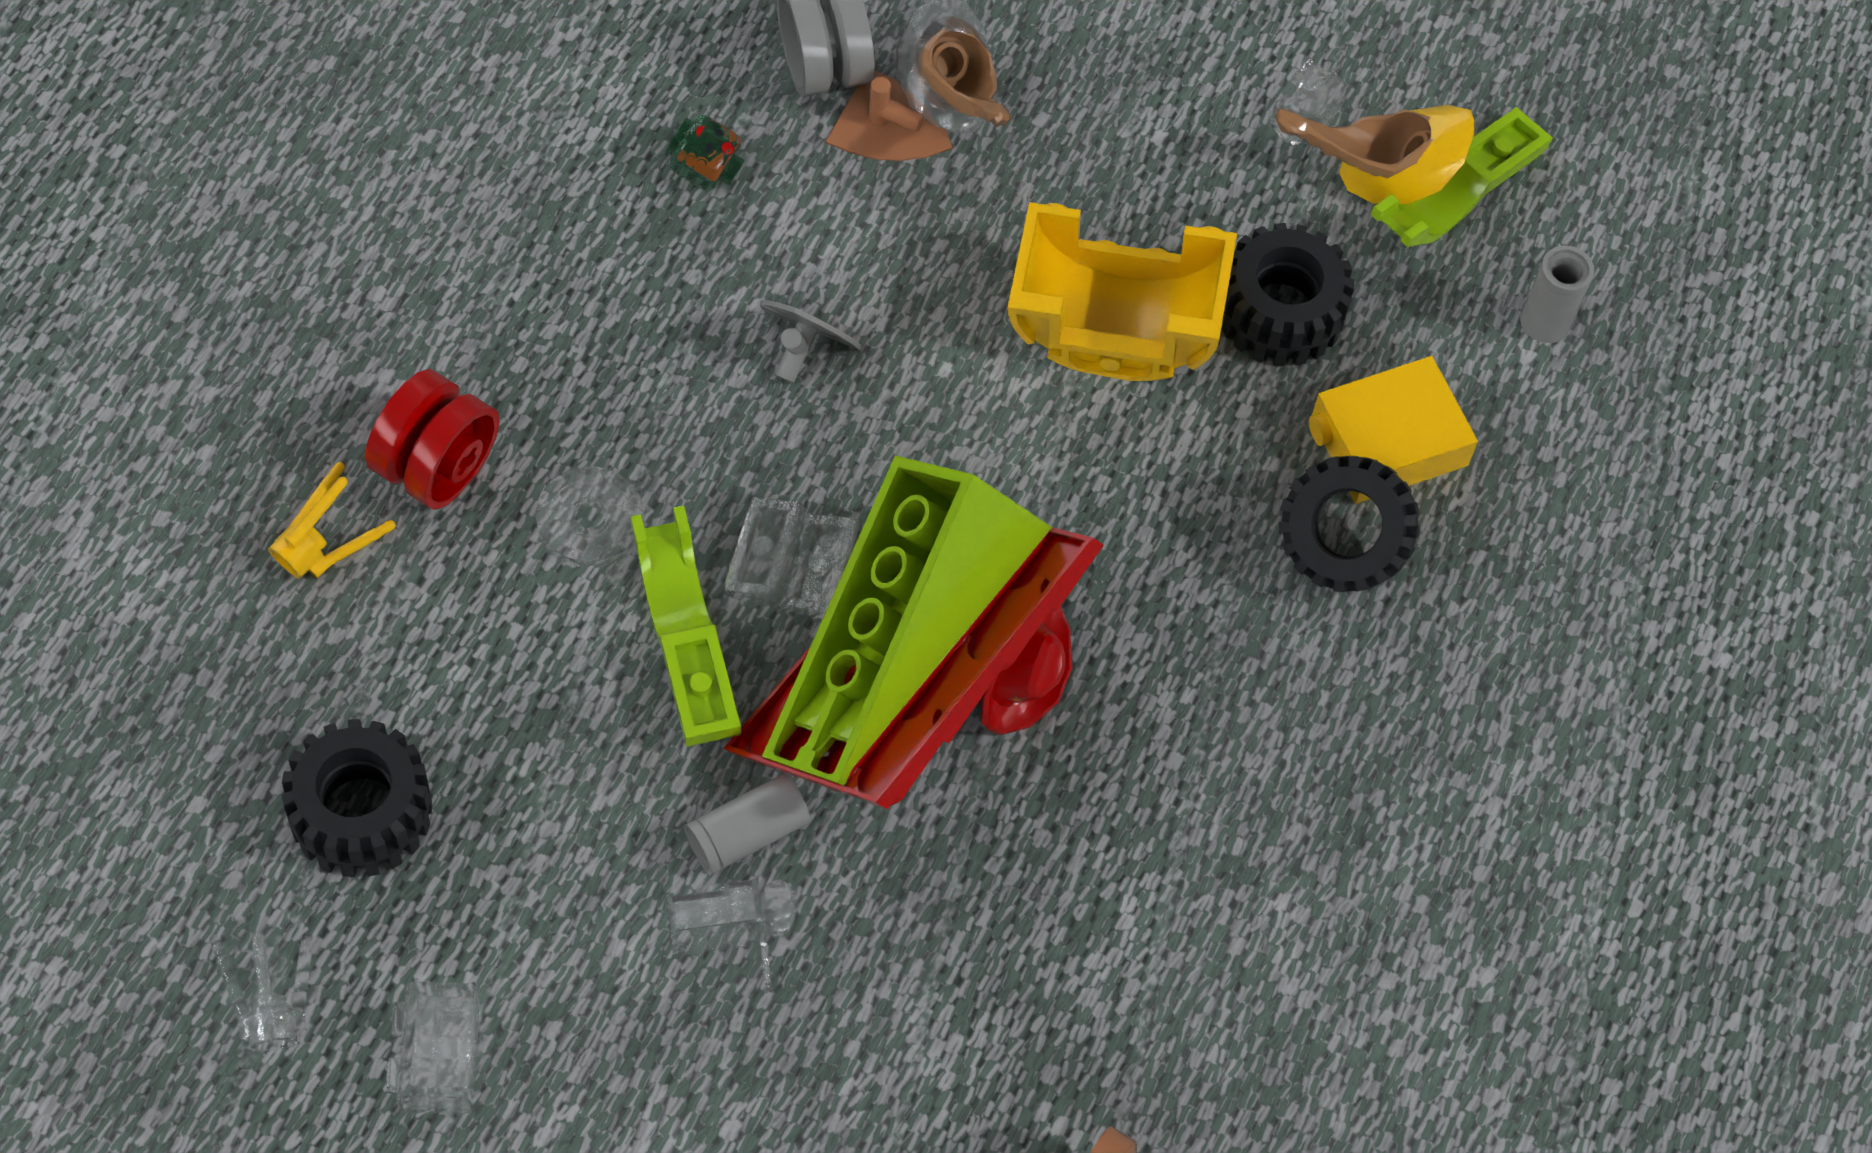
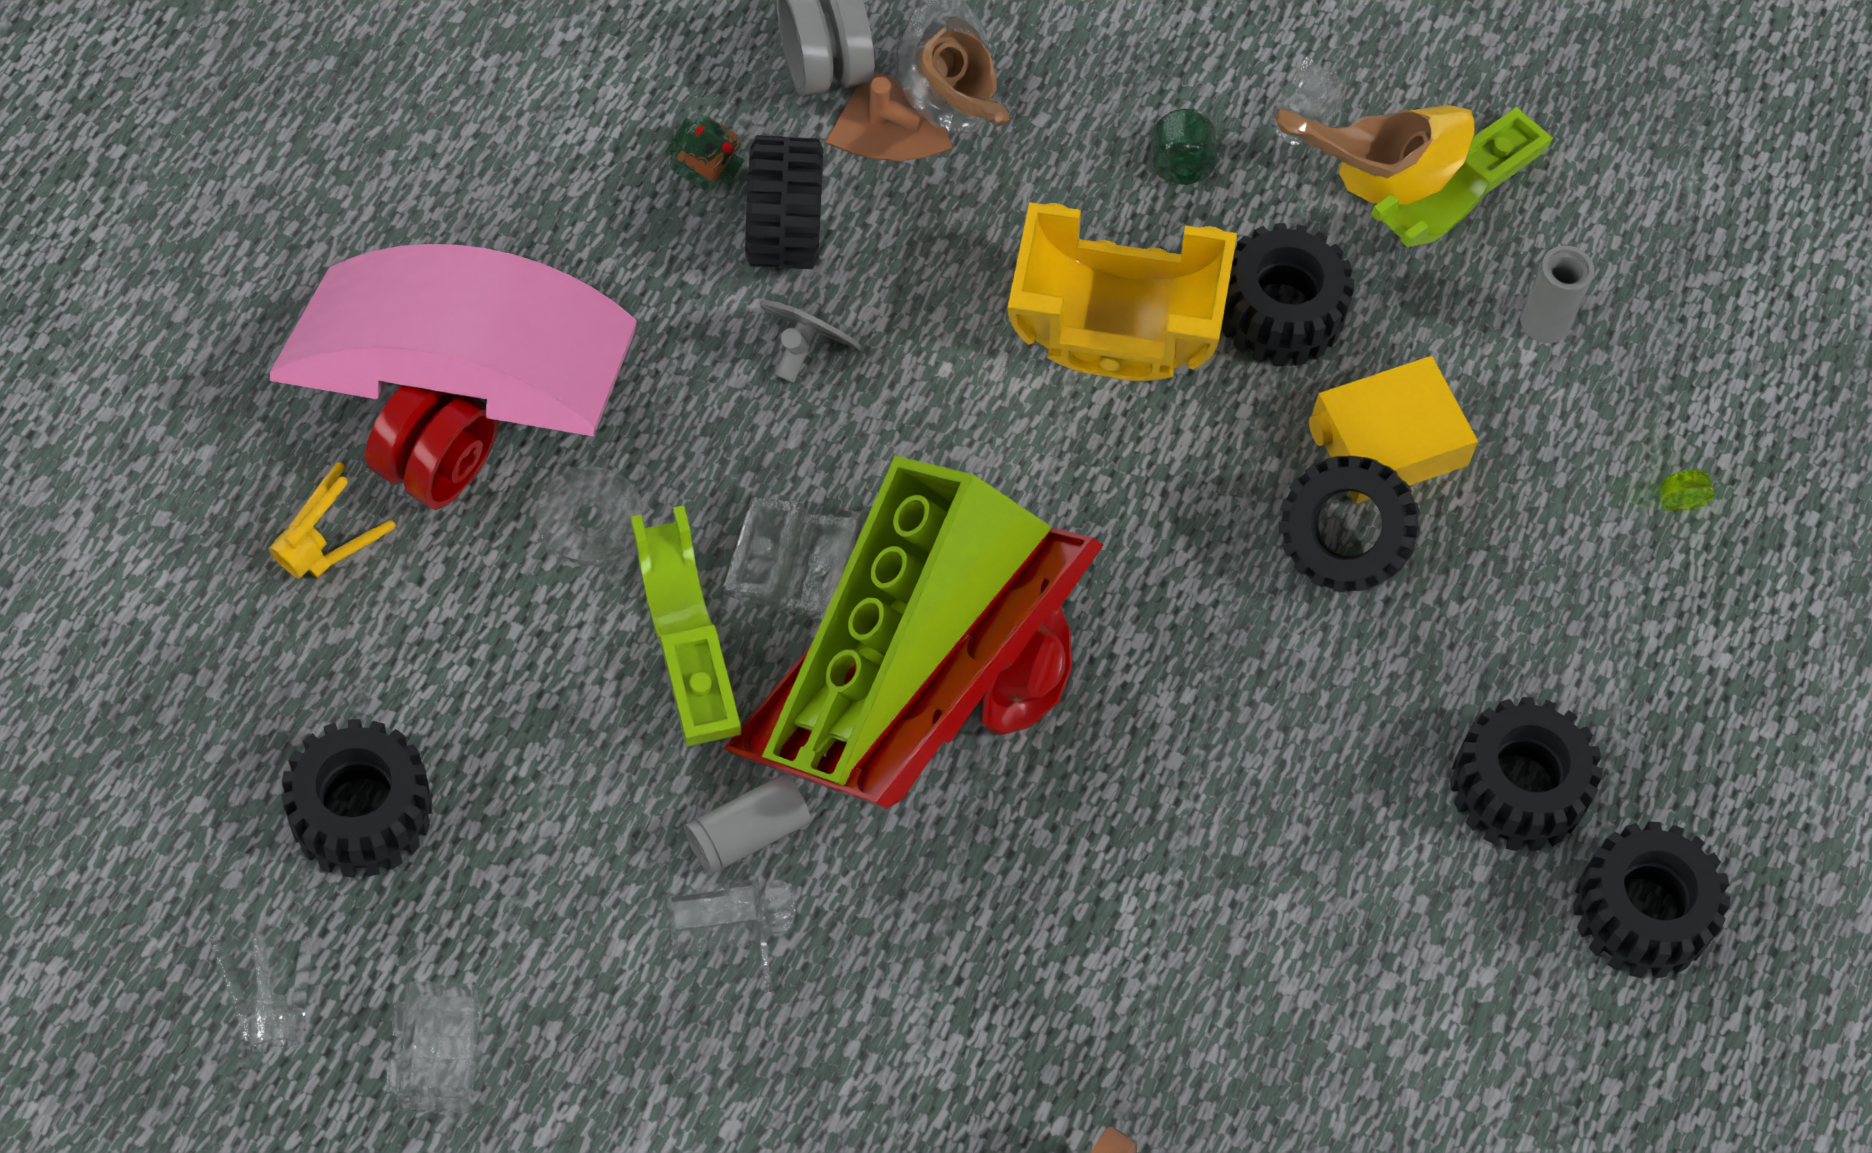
(463, 326): none -> bright pink slope
(784, 202): none -> black tyre
(1184, 147): none -> clear green head
(1506, 808): none -> black tyre
(1630, 934): none -> black tyre
(1686, 490): none -> clear neon green tile

